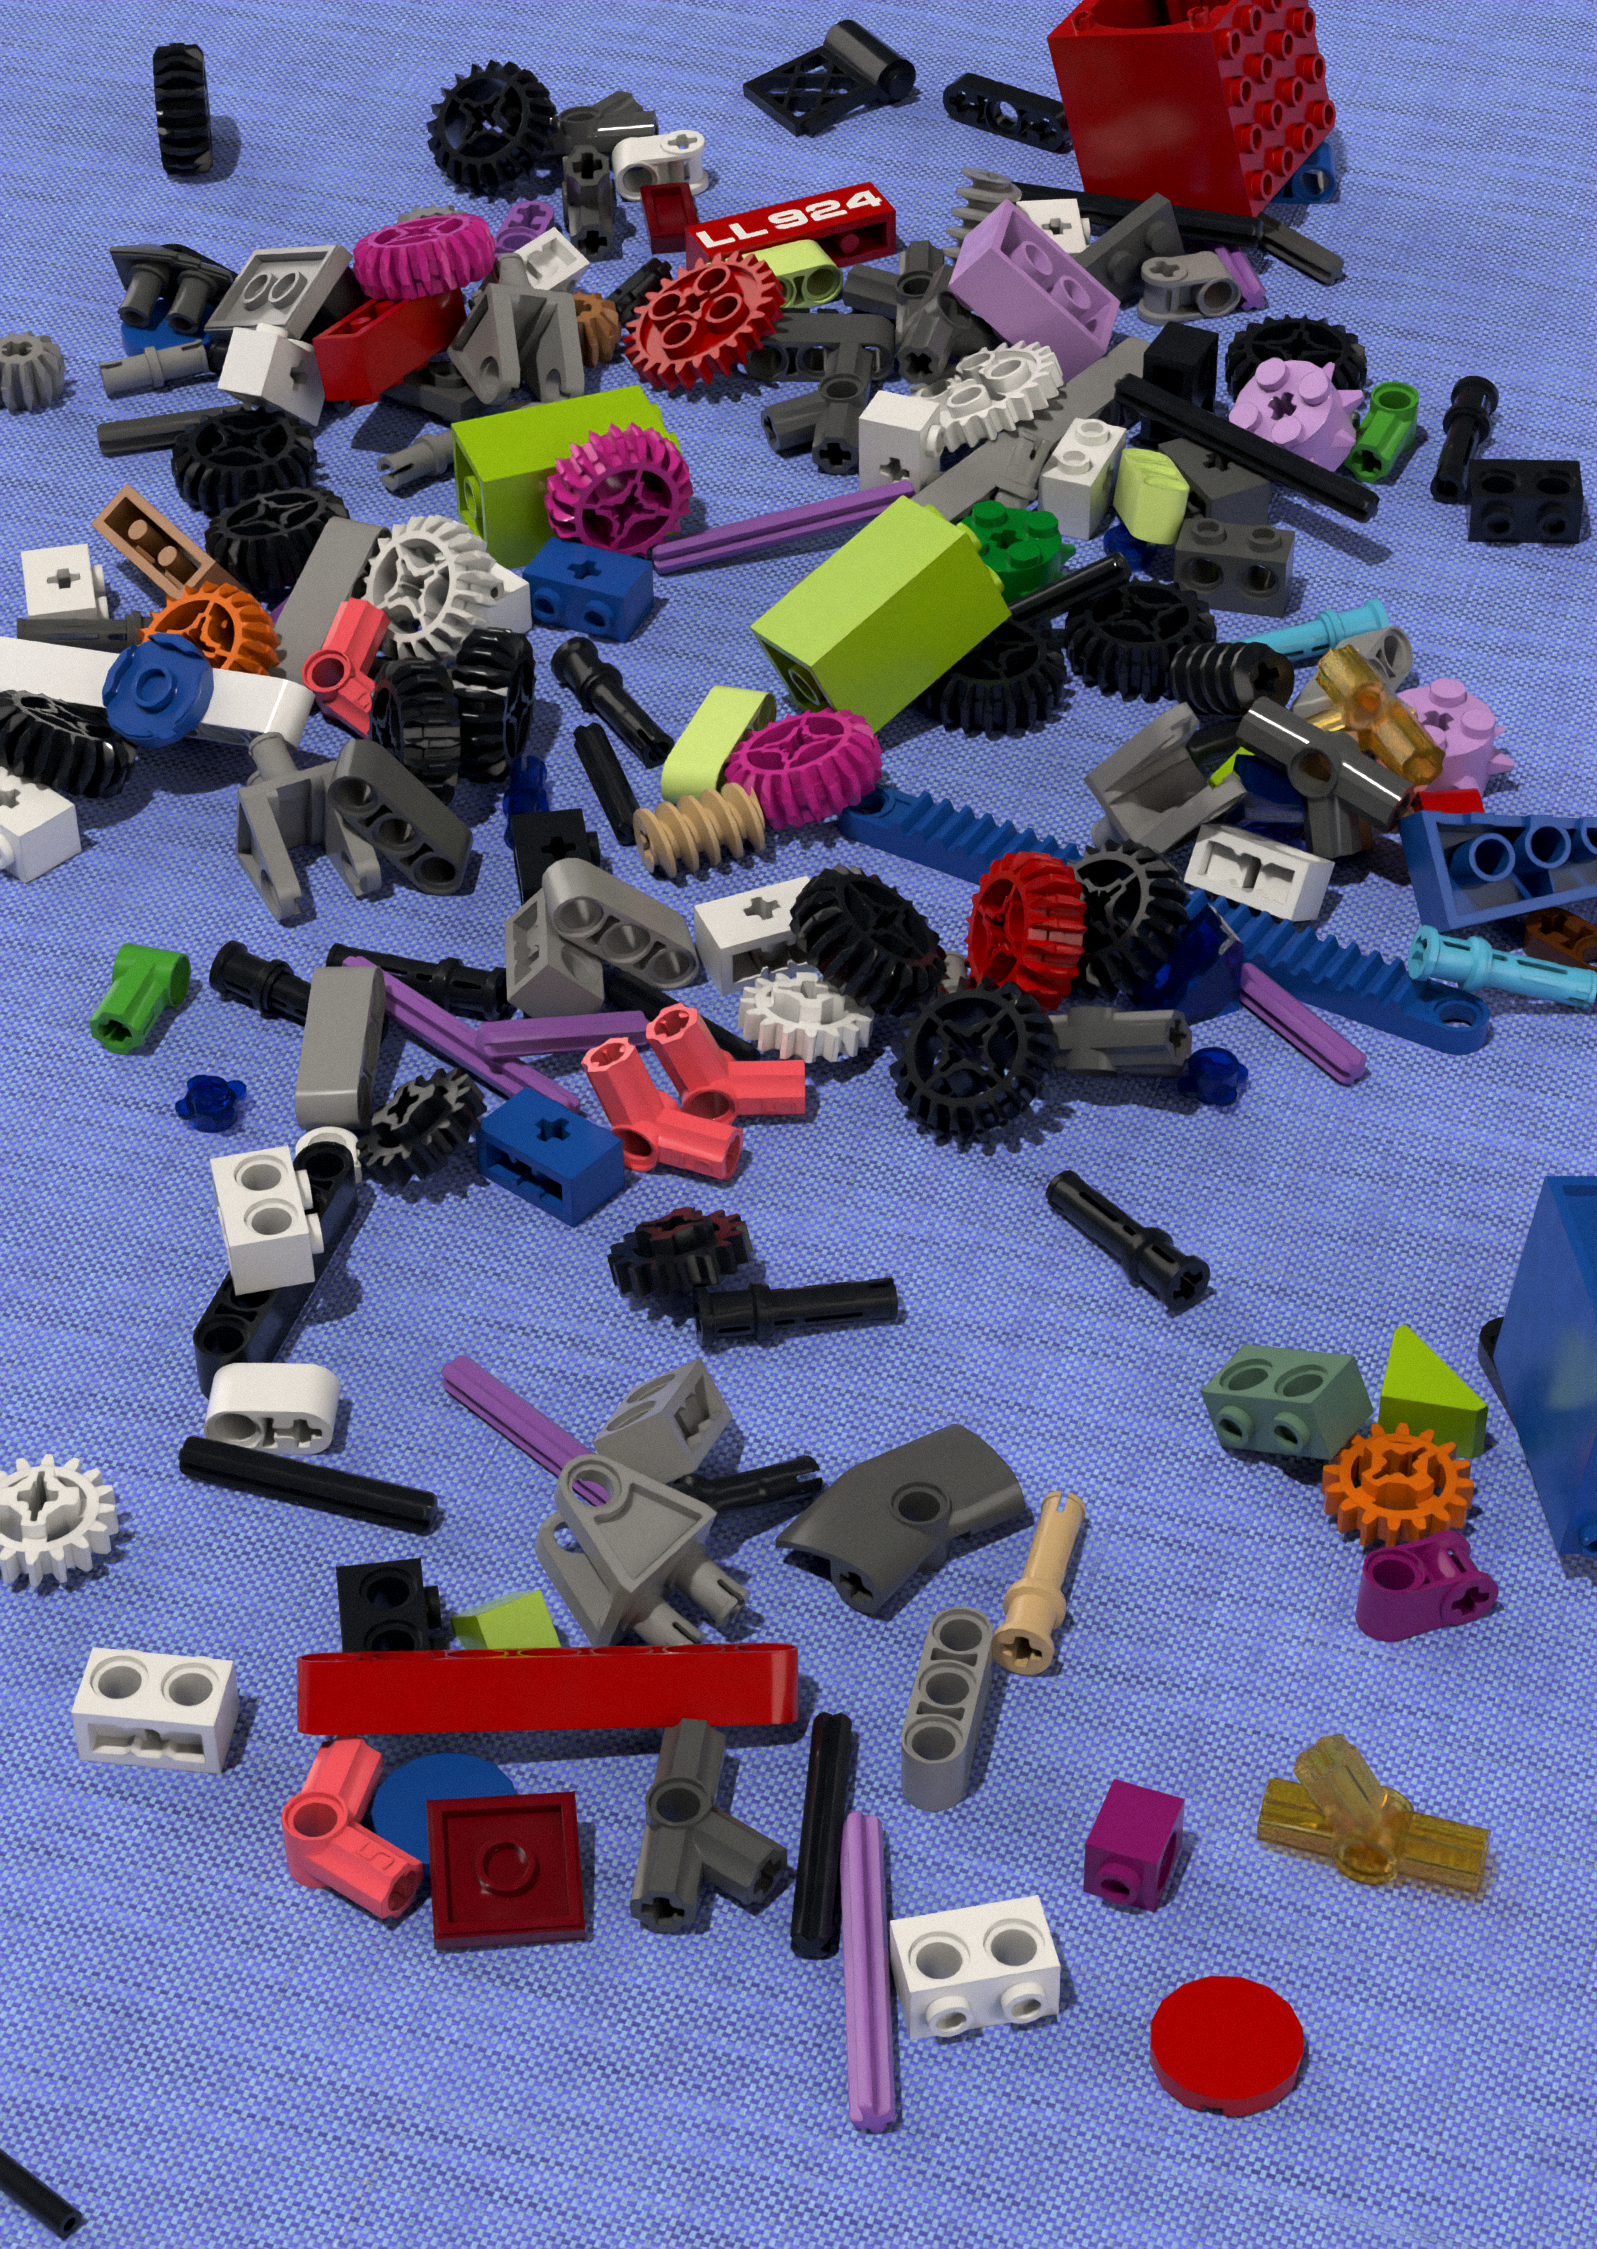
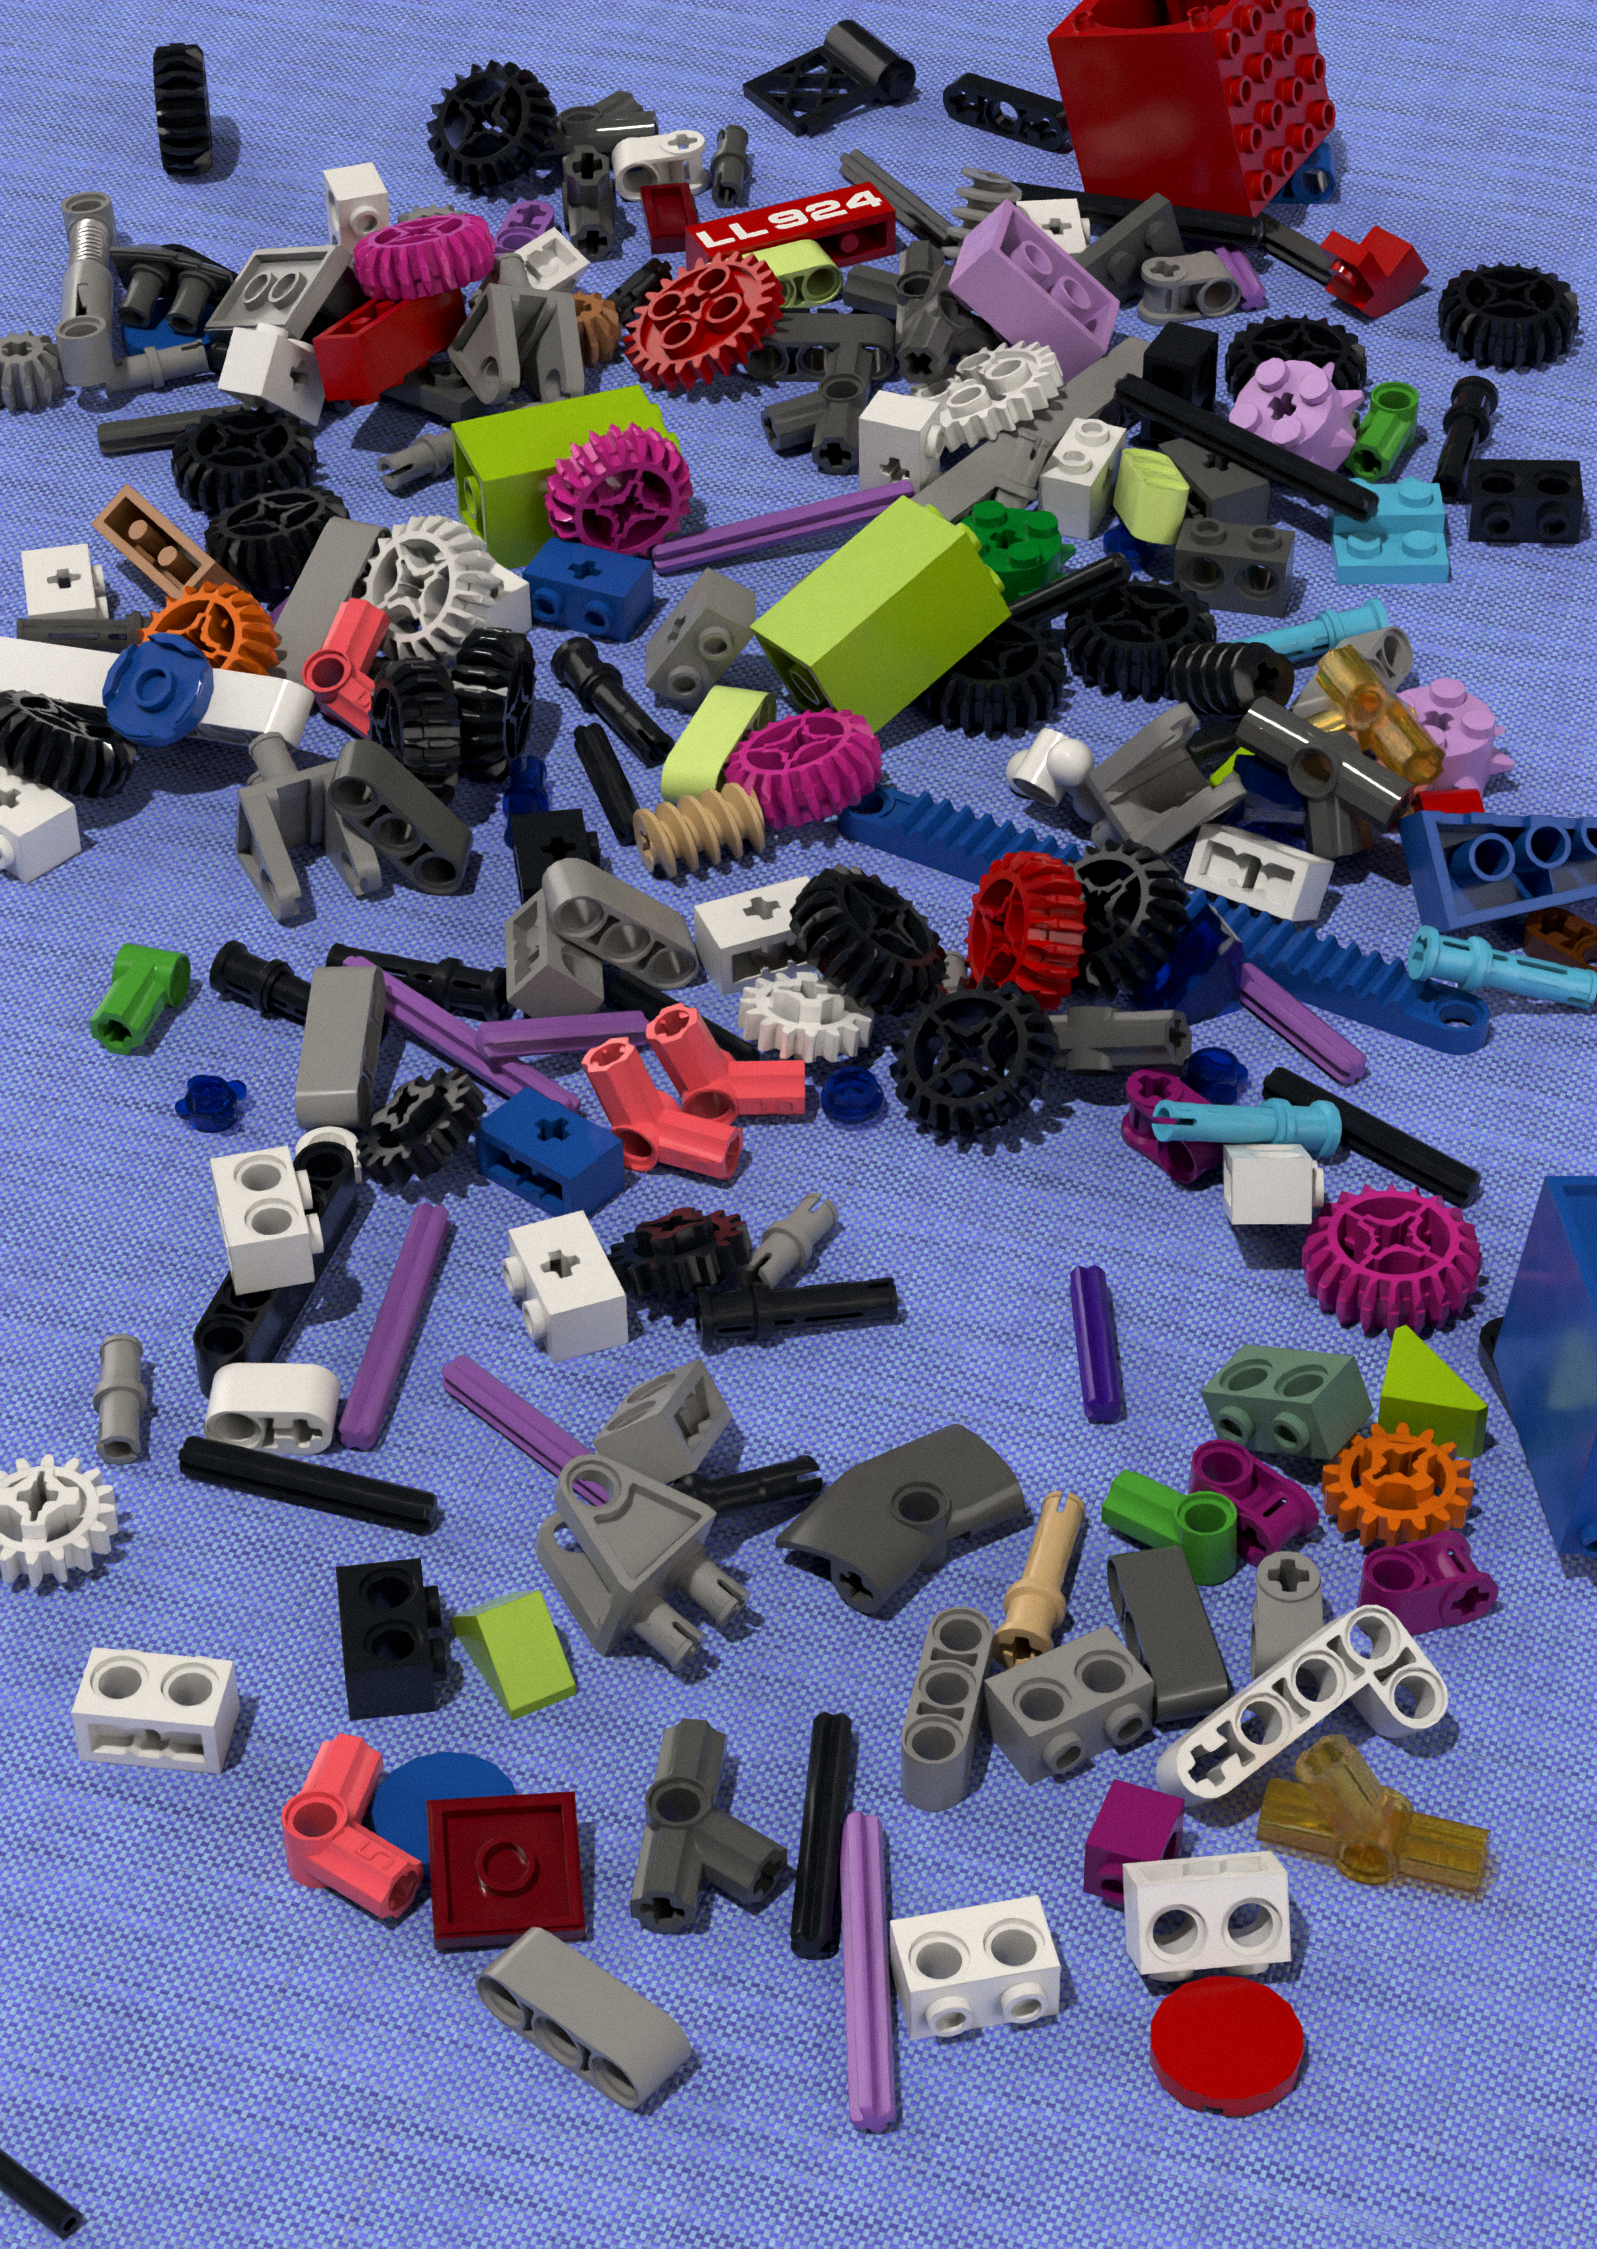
(87, 291): none -> light grey piece
(119, 1399): none -> light grey pin
(354, 204): none -> white brick
(394, 1327): none -> medium lavender axle
(546, 1688): red beam -> none
(566, 1287): none -> white brick
(583, 2017): none -> light grey beam
(700, 639): none -> light grey brick
(730, 166): none -> dark grey pin
(788, 1243): none -> light grey pin
(852, 1096): none -> clear blue plate
(909, 207): none -> black axle
(1053, 768): none -> white piece
(1068, 1705): none -> light grey brick
(1095, 1344): none -> dark purple axle
(1144, 1252): black pin -> none
(1162, 1517): none -> bright green piece
(1167, 1631): none -> dark grey beam
(1179, 1159): none -> magenta piece
(1208, 1893): none -> white brick
(1257, 1495): none -> magenta piece
(1270, 1184): none -> white brick
(1273, 1122): none -> medium azure pin
(1285, 1611): none -> light grey piece
(1289, 1714): none -> white beam
(1375, 273): none -> red brick
(1382, 1140): none -> black axle
(1391, 1259): none -> dark pink gear
(1397, 544): none -> medium azure plate
(1508, 316): none -> black gear

